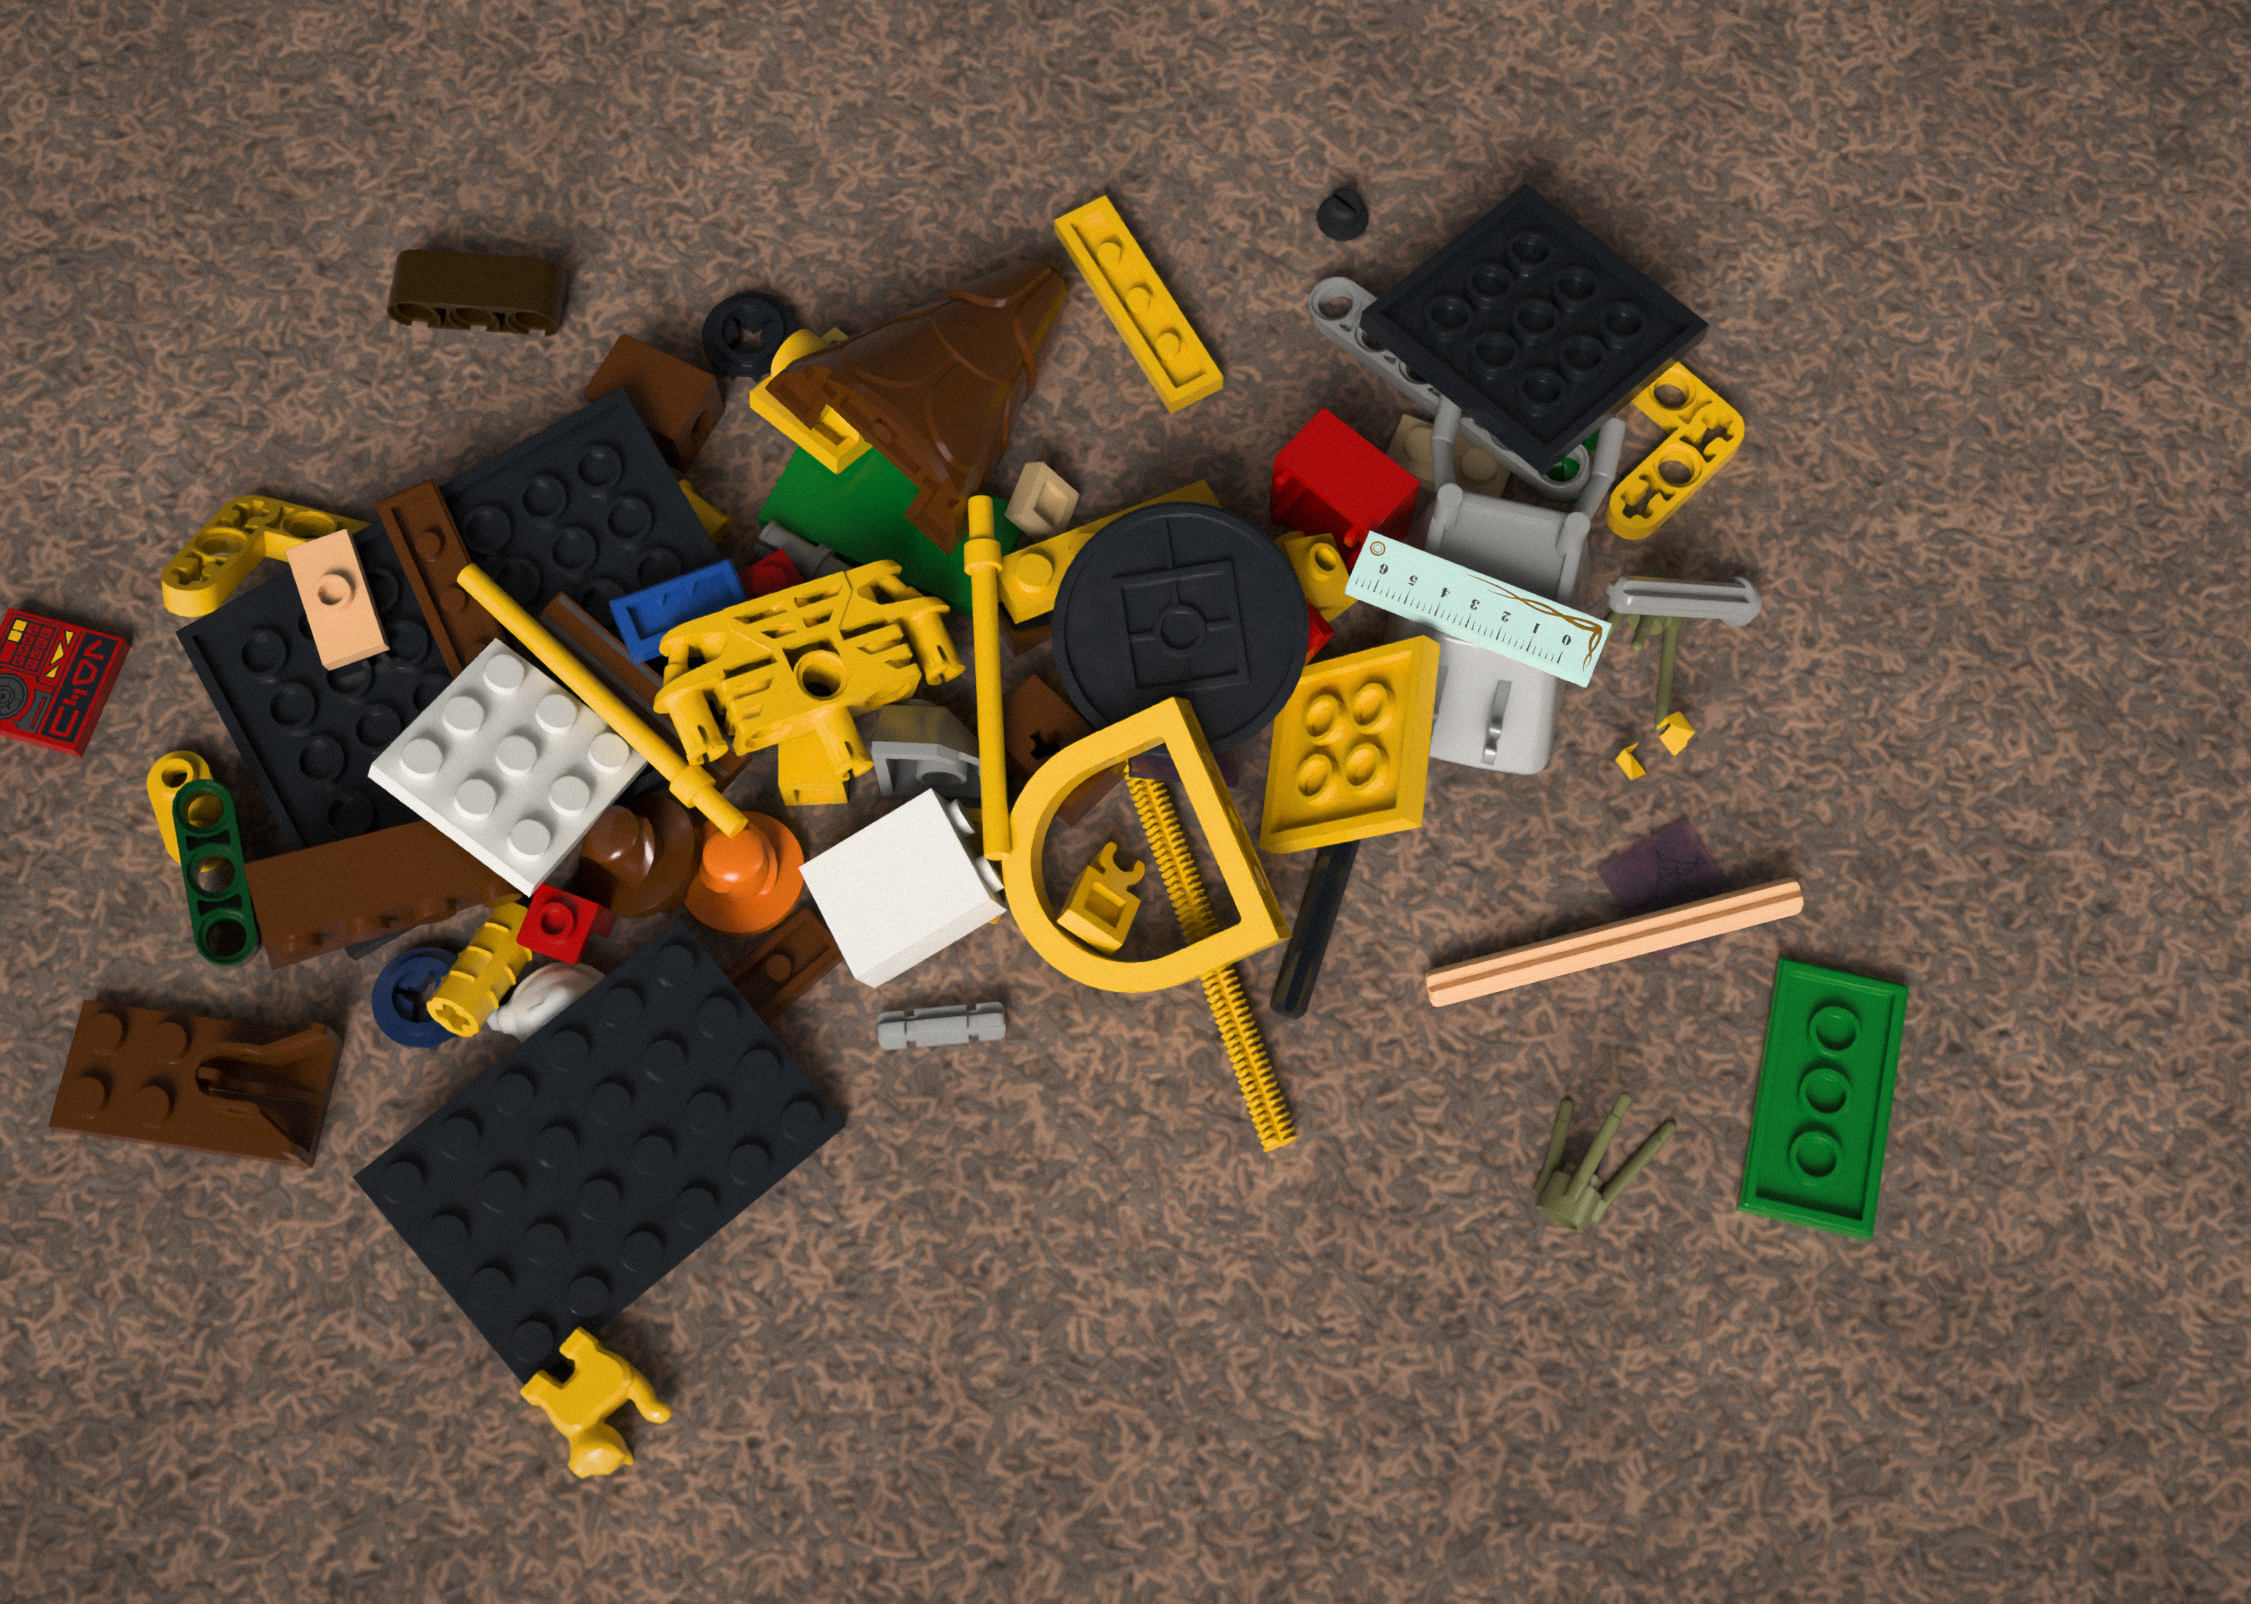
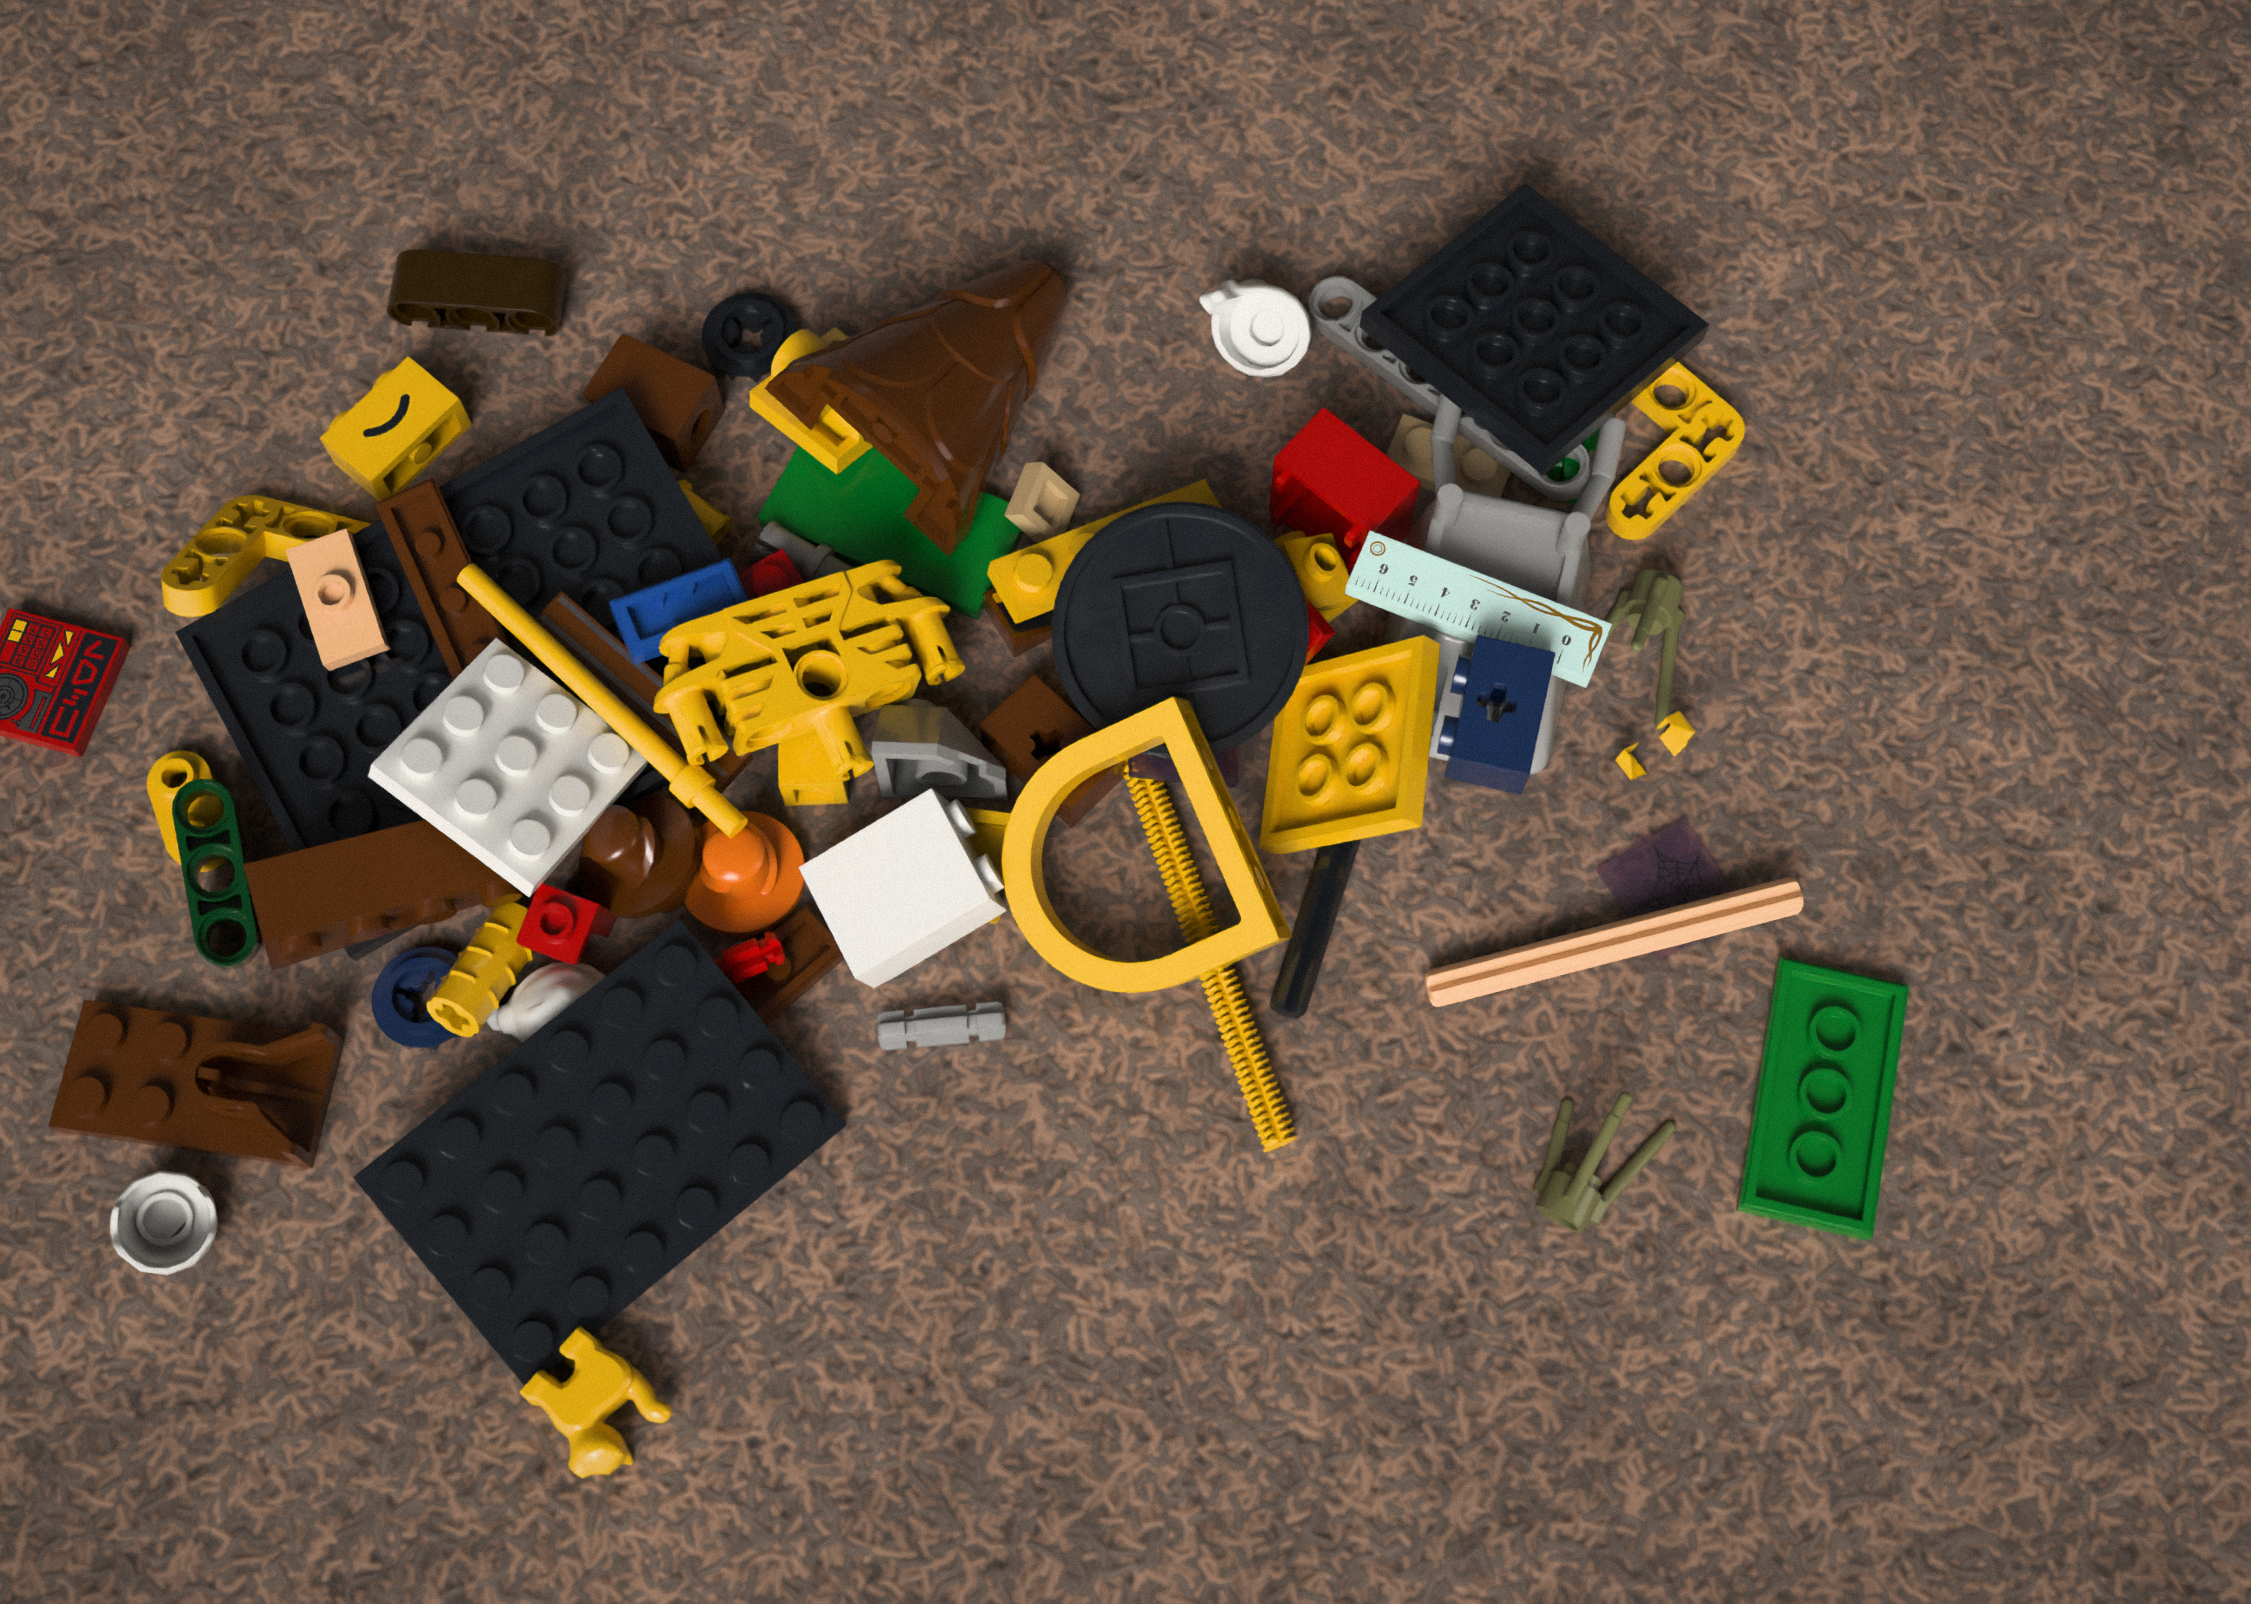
(153, 1211): none -> white hair
(395, 430): none -> yellow brick
(751, 957): none -> red piece
(983, 563): yellow bar -> none
(1099, 902): yellow plate -> none
(1138, 304): yellow plate -> none
(1258, 326): none -> white hat
(1343, 215): black piece -> none
(1515, 682): none -> dark blue brick
(1732, 601): light grey axle -> none

